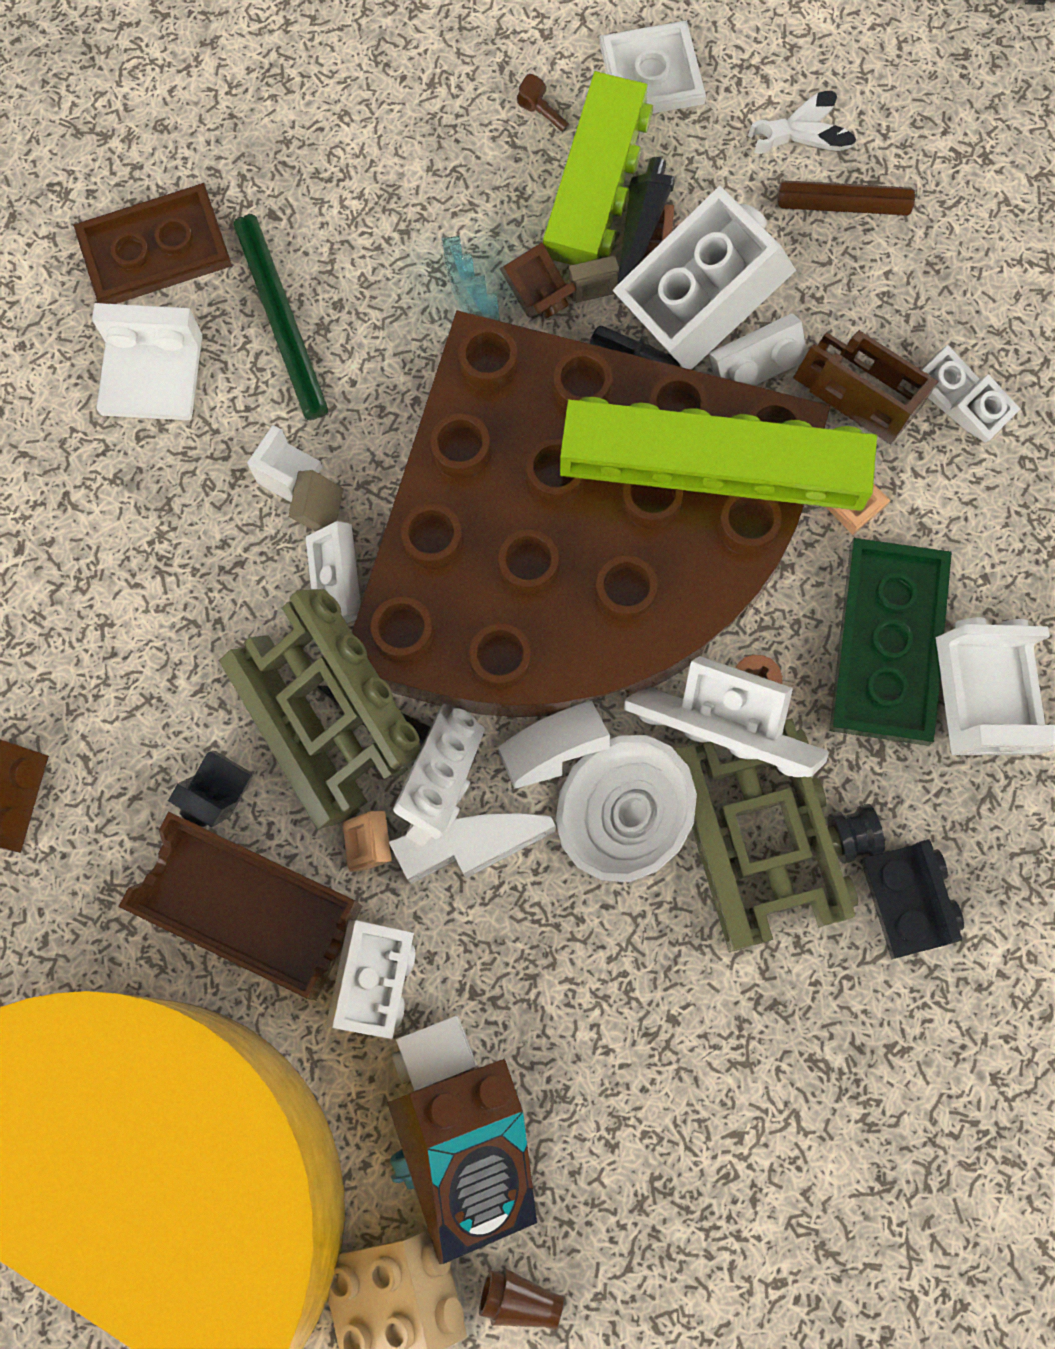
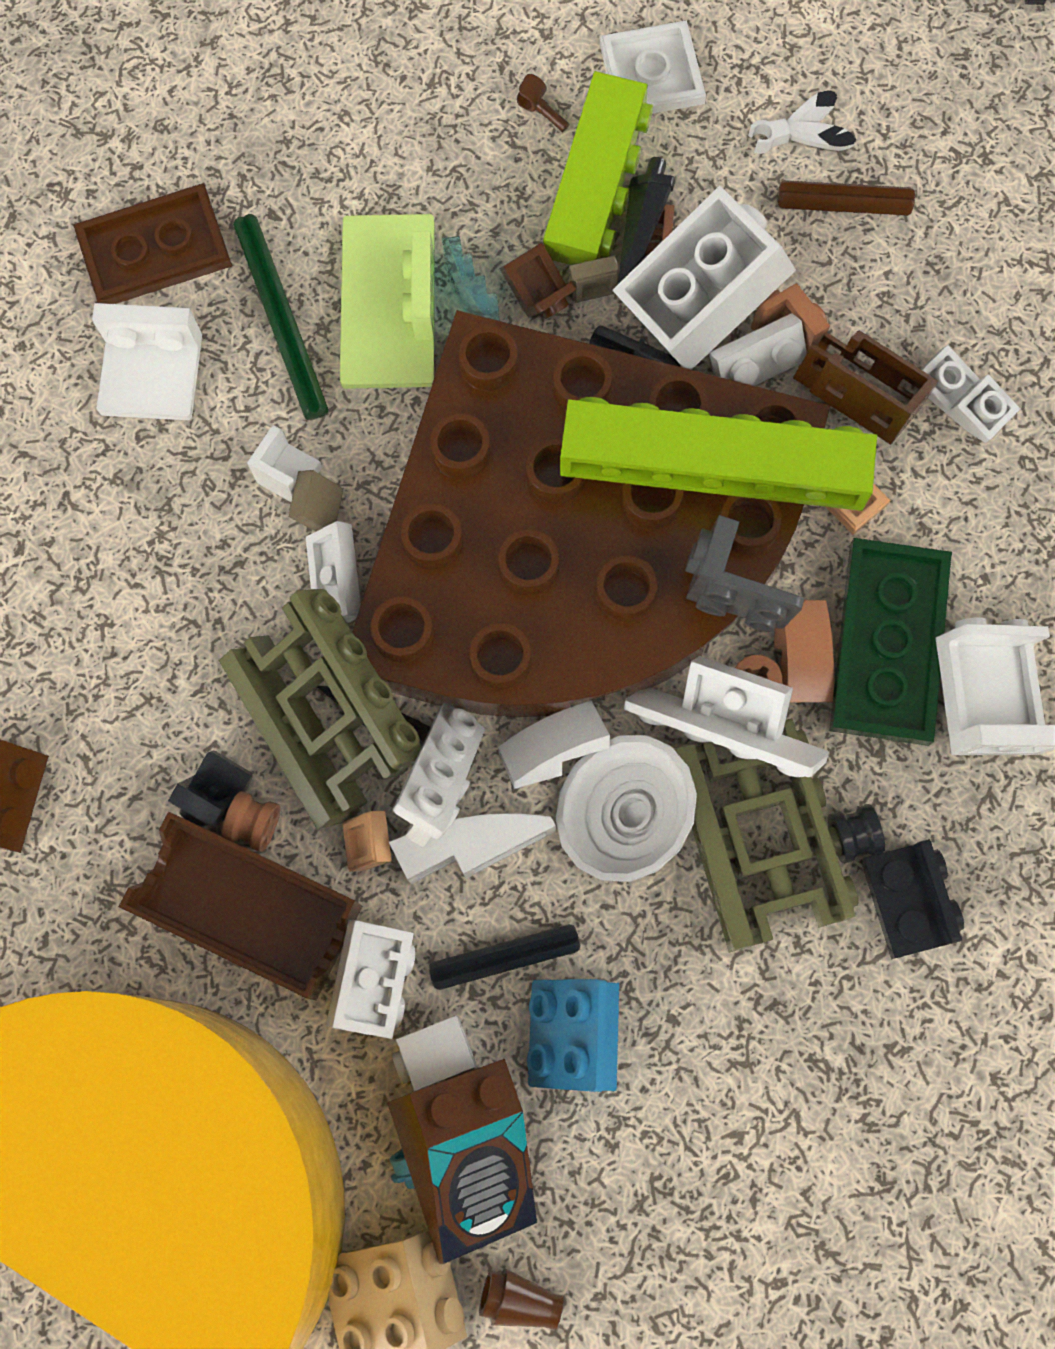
(251, 821): none -> nougat wheel
(388, 301): none -> yellowish green bracket
(504, 957): none -> black axle
(573, 1035): none -> dark azure bracket
(725, 592): none -> dark grey bracket
(793, 301): none -> nougat bracket
(808, 653): none -> nougat slope

